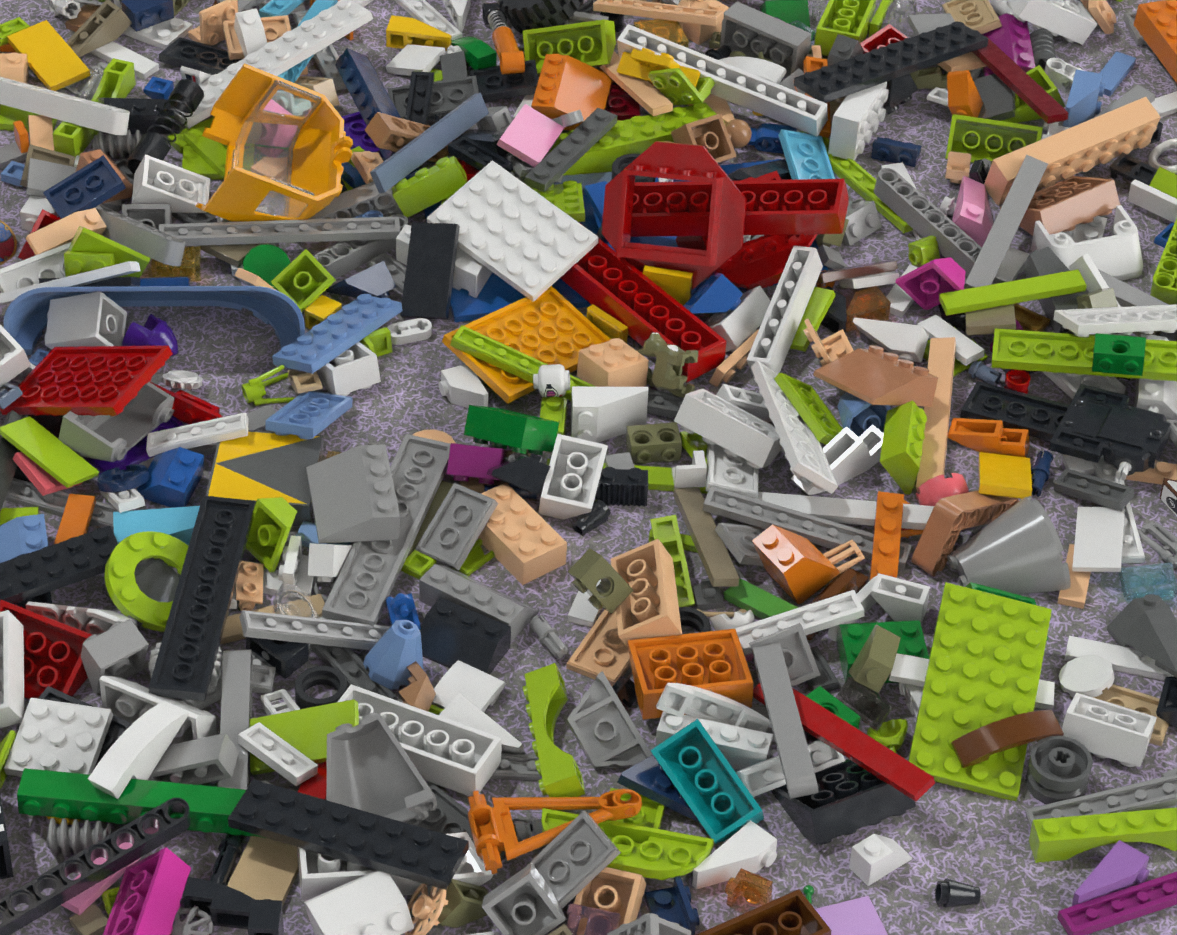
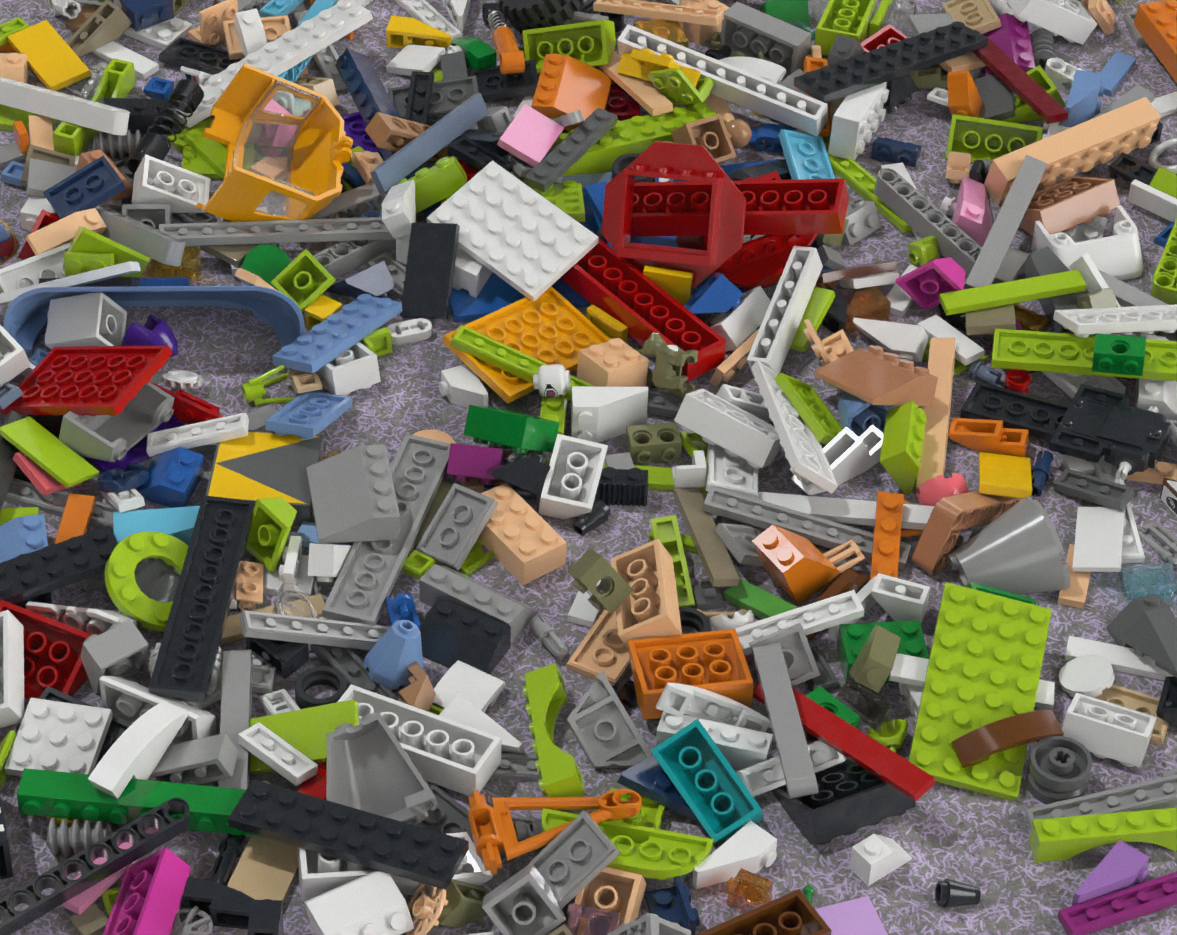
(399, 209): none -> white slope

